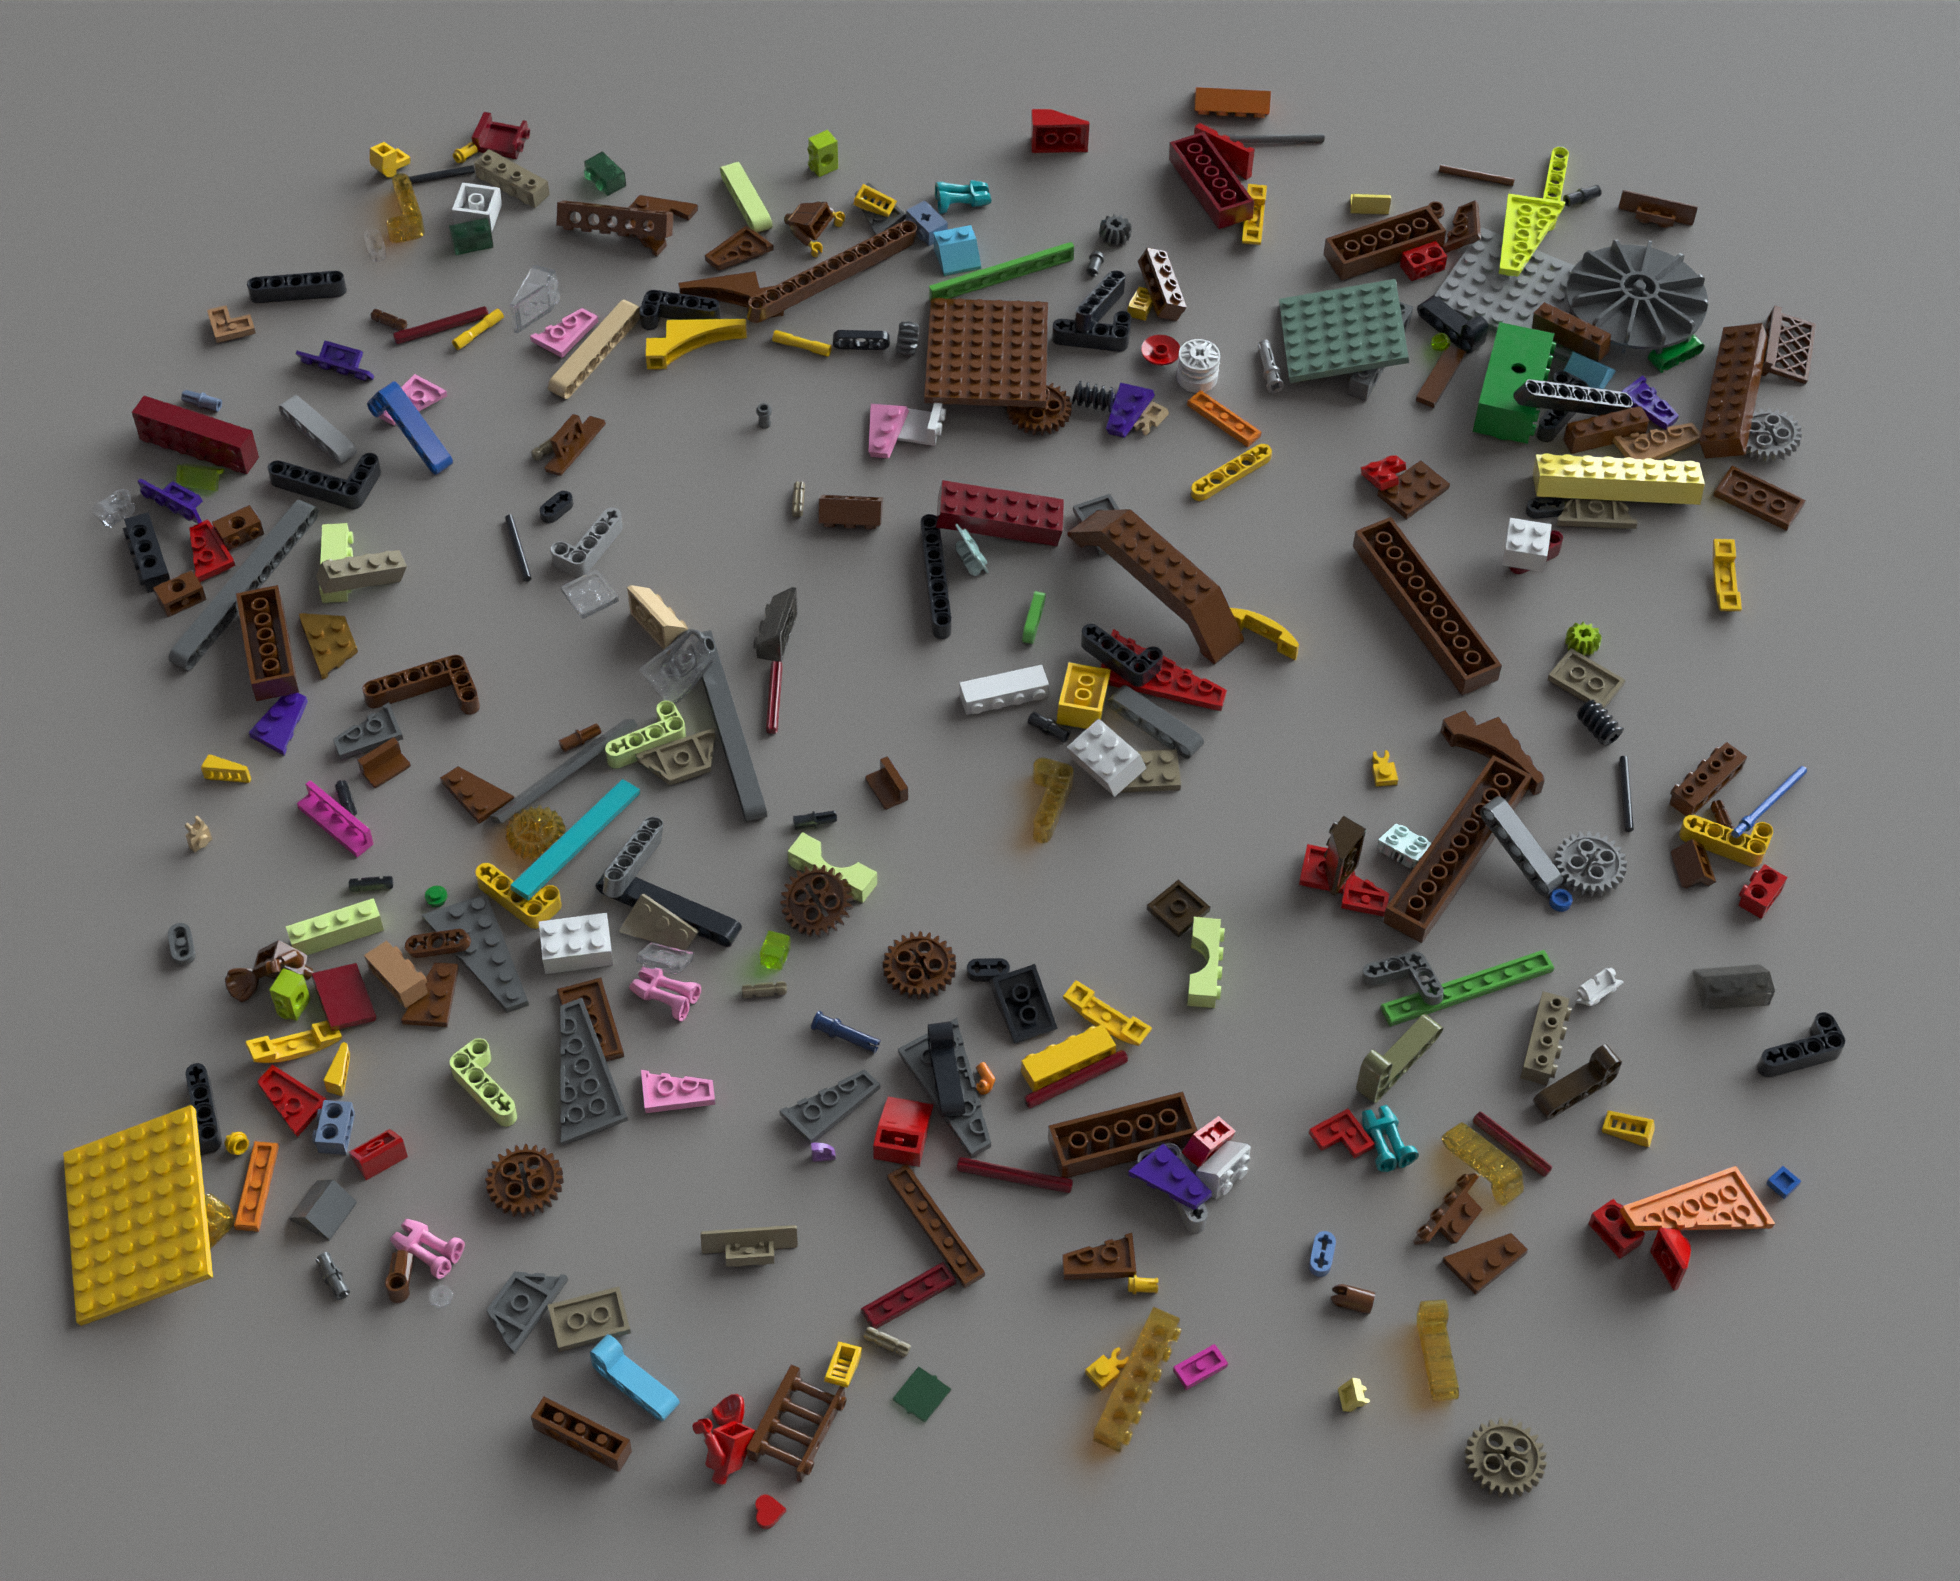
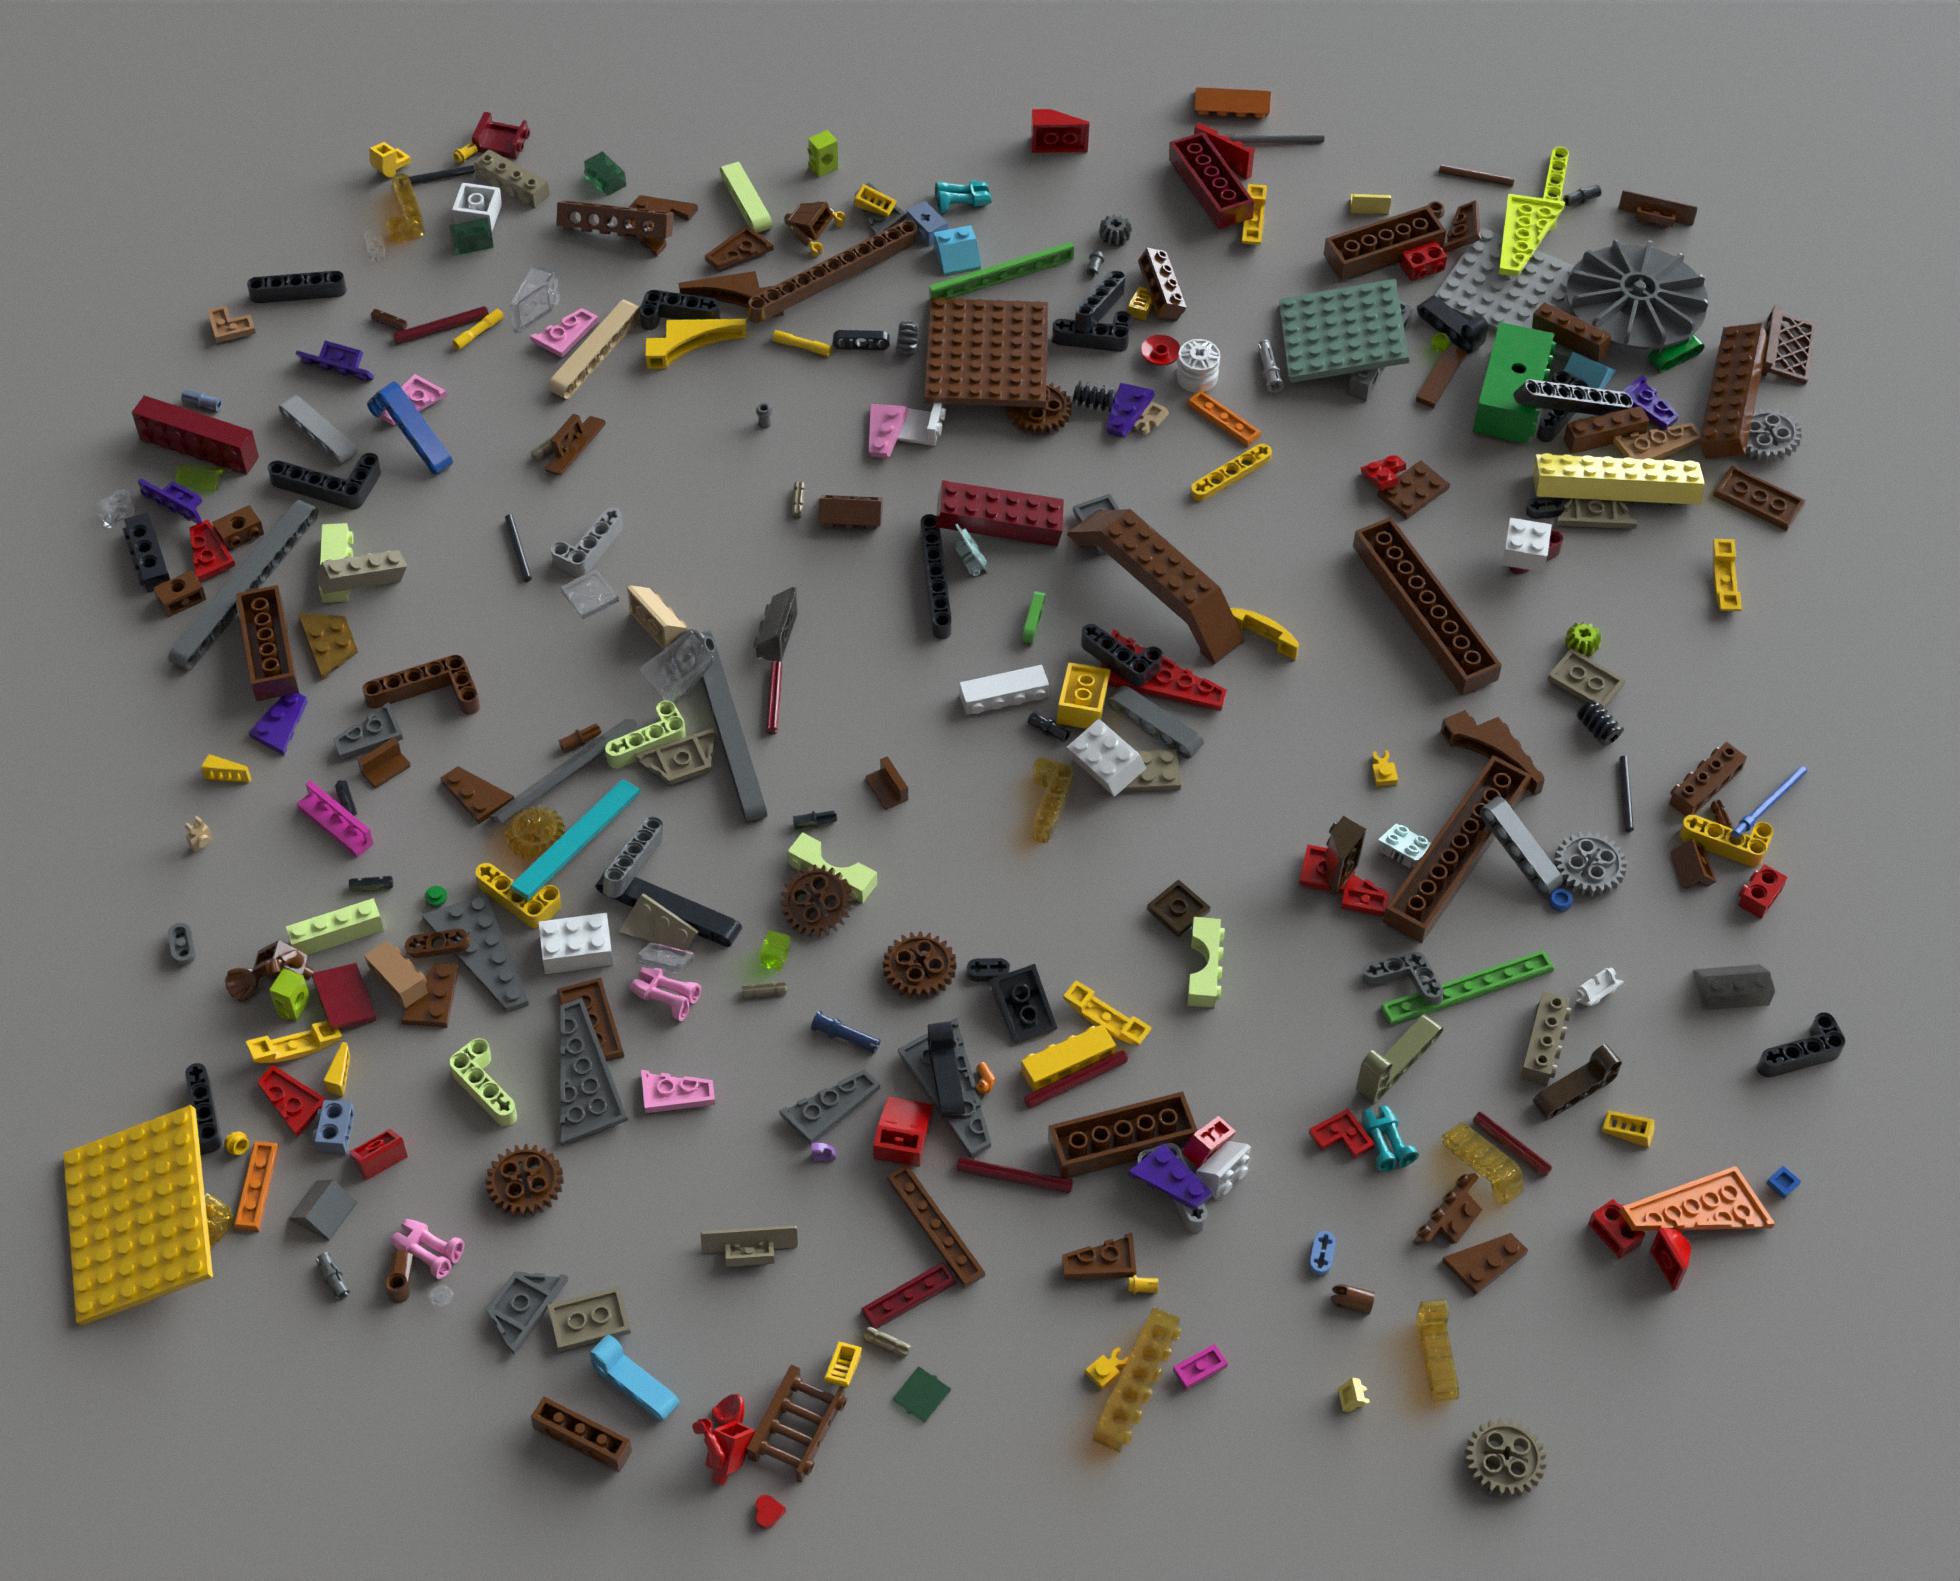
(557, 507): black beam -> none

